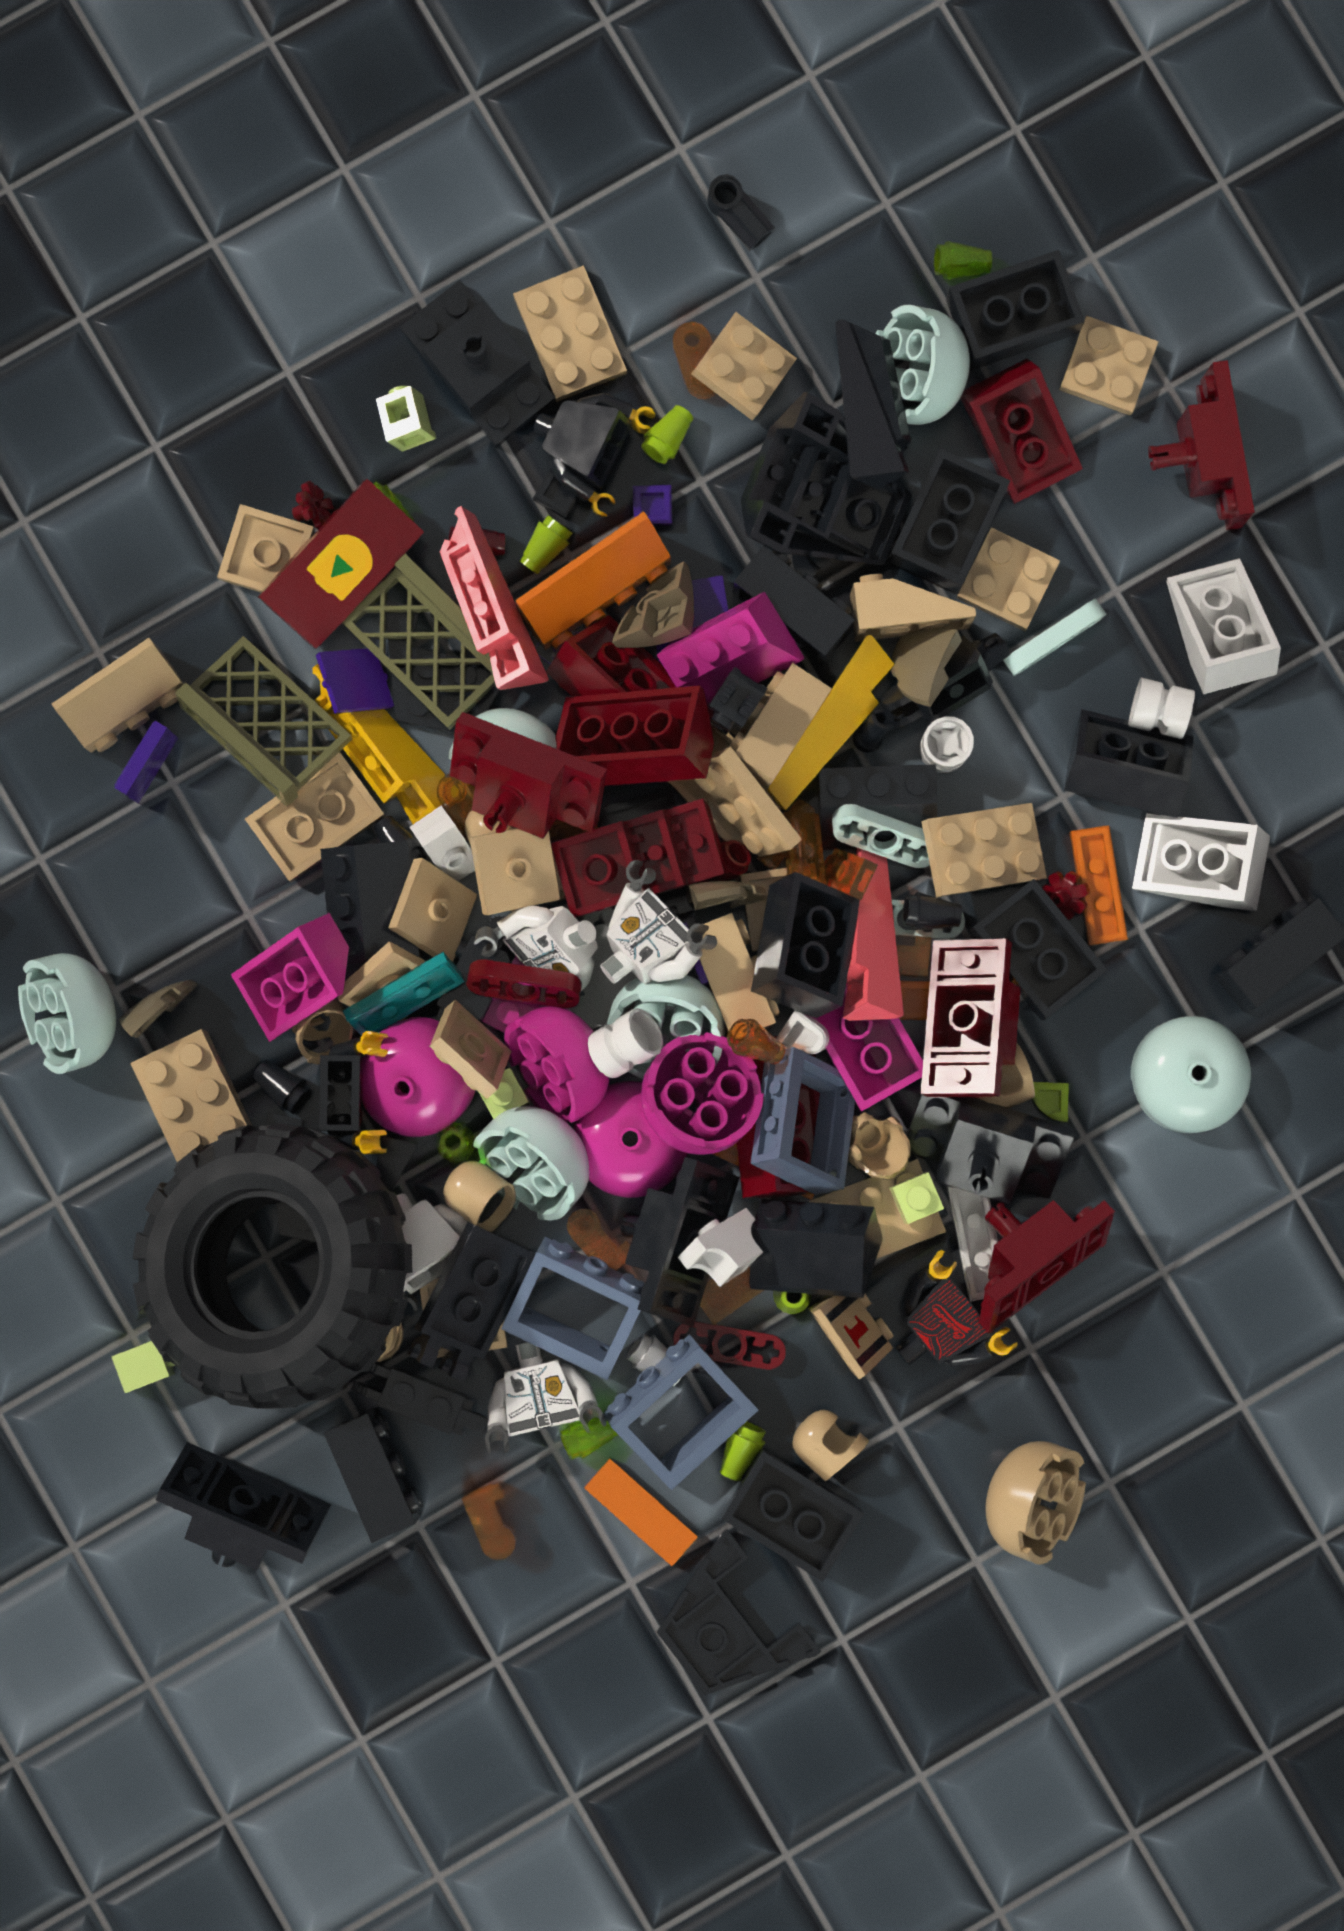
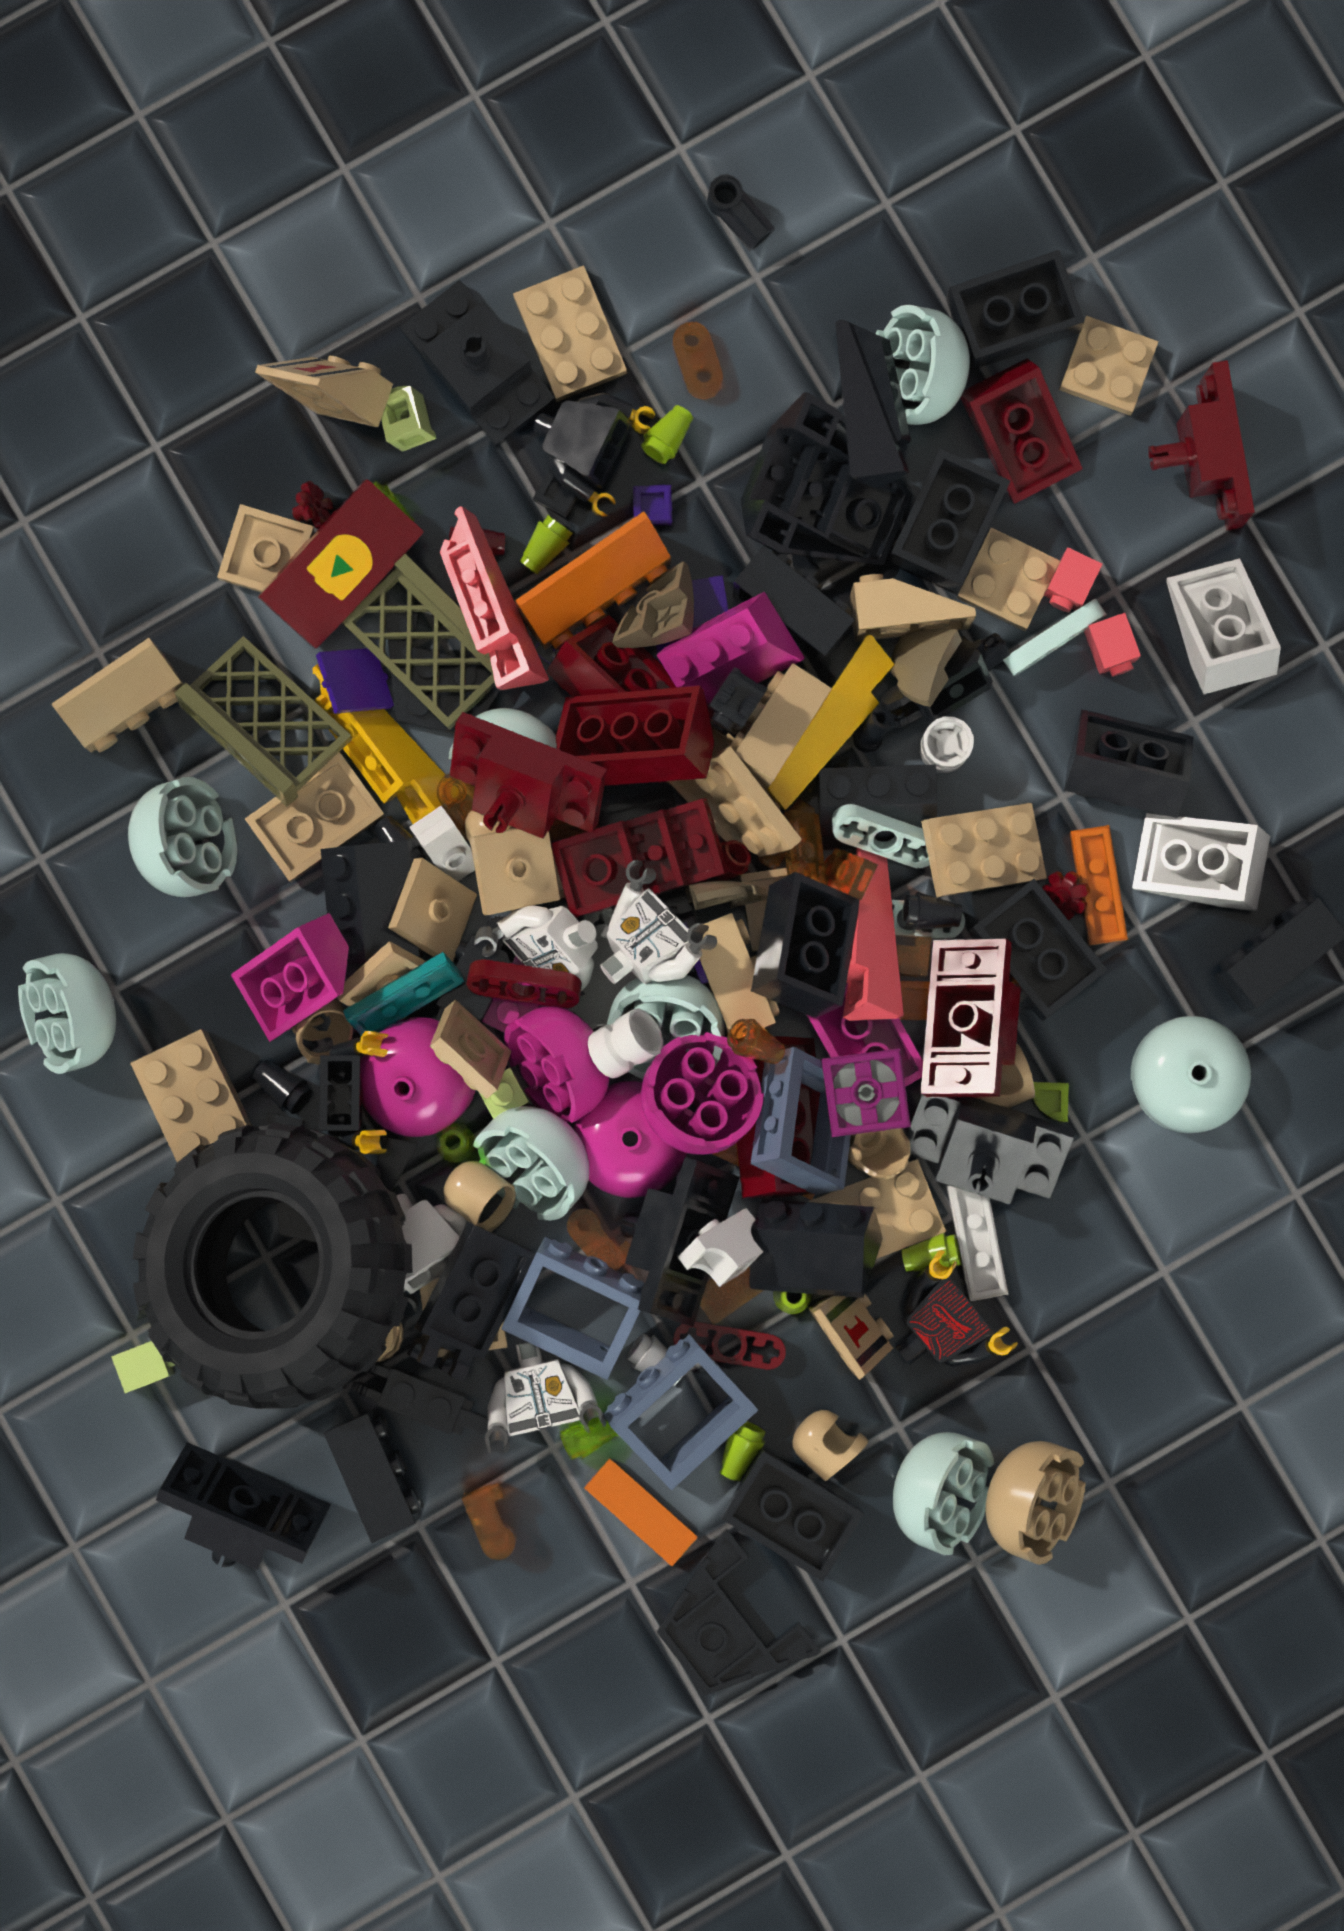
(146, 762): dark purple tile -> none
(147, 1010): dark tan brick -> none
(164, 835): none -> light aqua cylinder
(332, 387): none -> tan slope
(744, 366): tan plate -> none
(804, 1033): white tile -> none
(865, 1092): none -> magenta piece
(916, 1198): yellowish green brick -> none
(921, 1254): none -> lime cone
(927, 1487): none -> light aqua cylinder
(960, 260): clear neon green cone -> none
(1037, 1255): dark red brick -> none
(1072, 581): none -> coral brick
(1112, 645): none -> coral brick
(1161, 708): white wheel -> none

